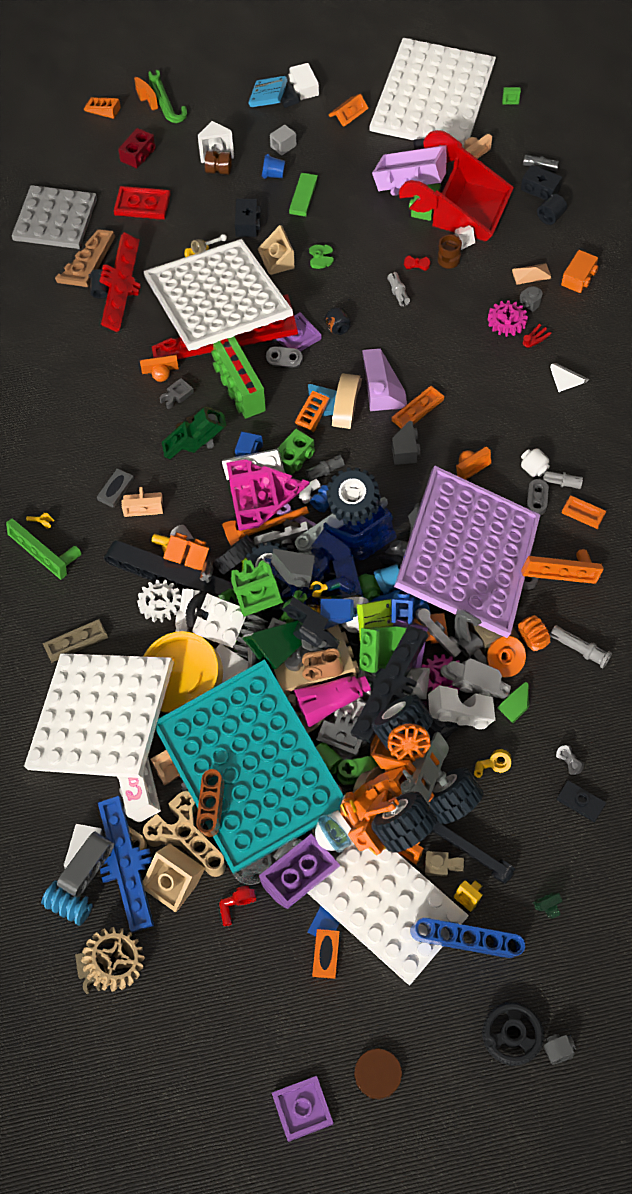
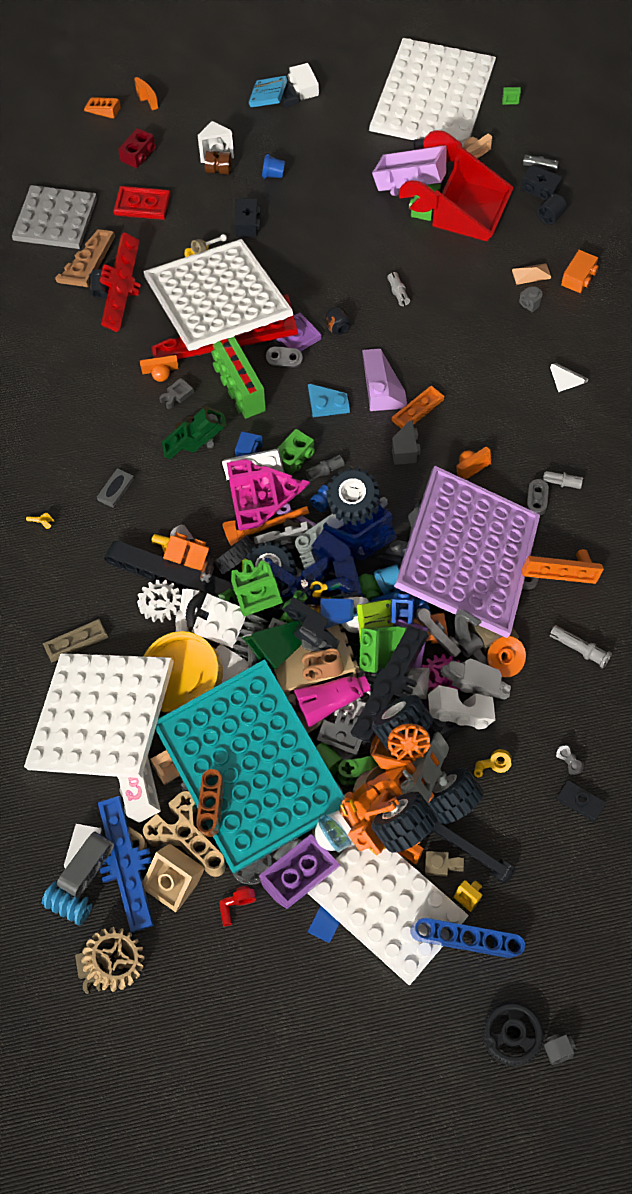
(55, 564): bright green piece -> none
(142, 504): light nougat panel -> none
(155, 82): bright green piece -> none
(277, 252): tan slope -> none
(283, 139): light grey brick -> none
(293, 567): dark grey slope -> none
(295, 662): flat silver piece -> none
(302, 1108): medium lavender tile -> none
(303, 194): bright green tile -> none
(305, 493): white arm -> none
(318, 413): orange slope -> none
(319, 260): bright green piece -> none
(326, 954): orange tile -> none
(346, 400): tan arch -> none
(350, 109): orange panel -> none
(378, 1073): reddish brown tile -> none
(423, 263): red piece -> none
(449, 251): reddish brown wheel -> none
(466, 235): white tile -> none
(516, 318): dark pink gear -> none
(516, 703): bright green slope -> none
(531, 340): red piece -> none
(534, 633): orange gear -> none
(535, 462): white head -> none
(548, 904): clear green tile -> none
(583, 512): orange tile -> none

